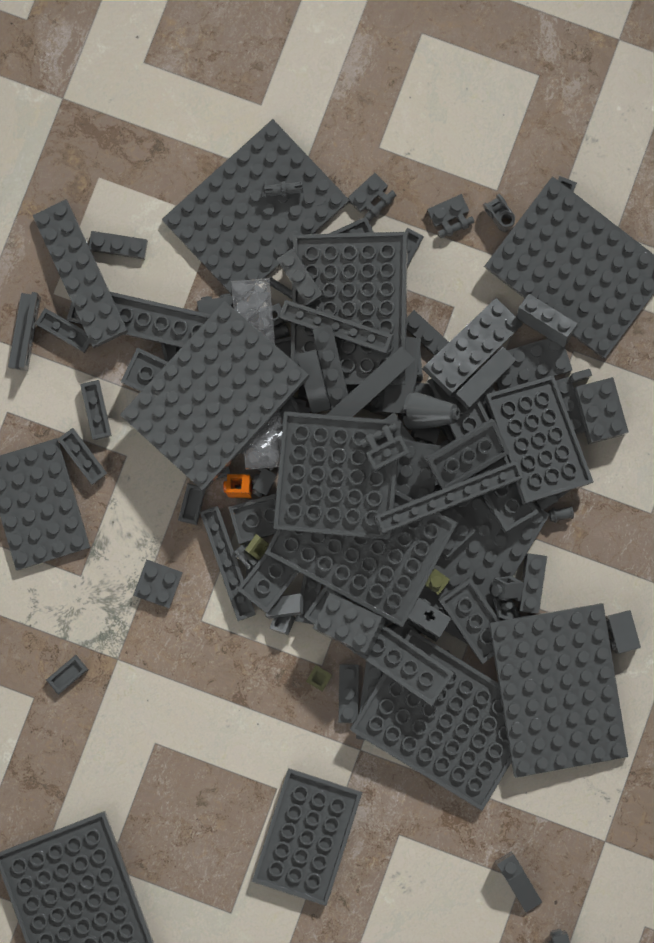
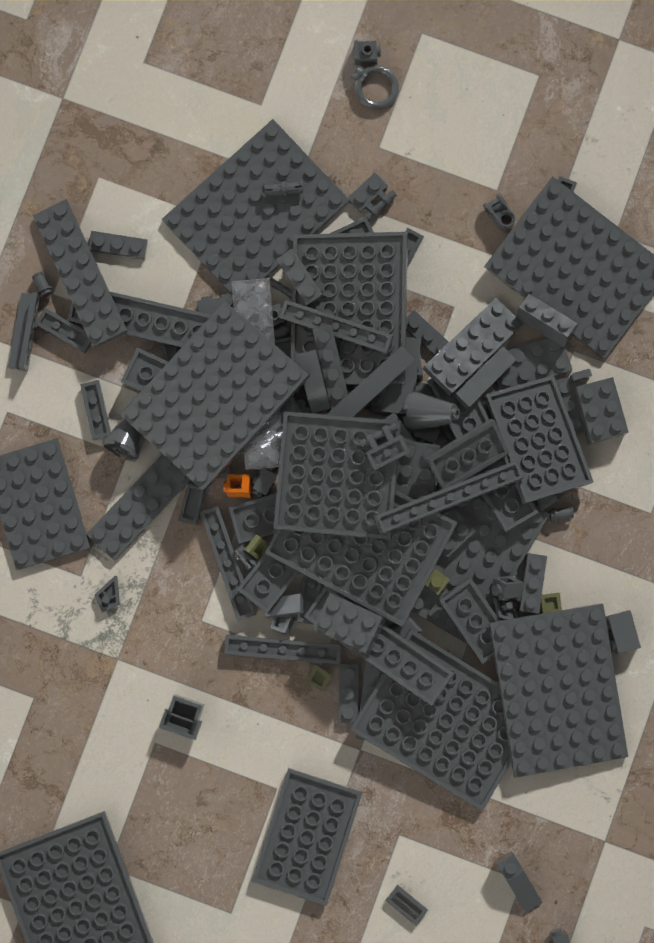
(42, 285): none -> dark grey pin
(67, 674): dark grey tile -> none
(82, 456): dark grey plate -> none
(108, 595): none -> dark grey piece
(124, 441): none -> dark grey cone
(138, 507): none -> dark grey plate
(158, 584): dark grey plate -> none
(183, 717): none -> dark grey plate
(282, 649): none -> dark grey plate
(361, 74): none -> dark grey piece
(362, 57): none -> dark grey brick
(412, 899): none -> dark grey tile
(435, 626): dark grey brick -> none
(447, 211): dark grey plate -> none
(550, 602): none -> olive plate

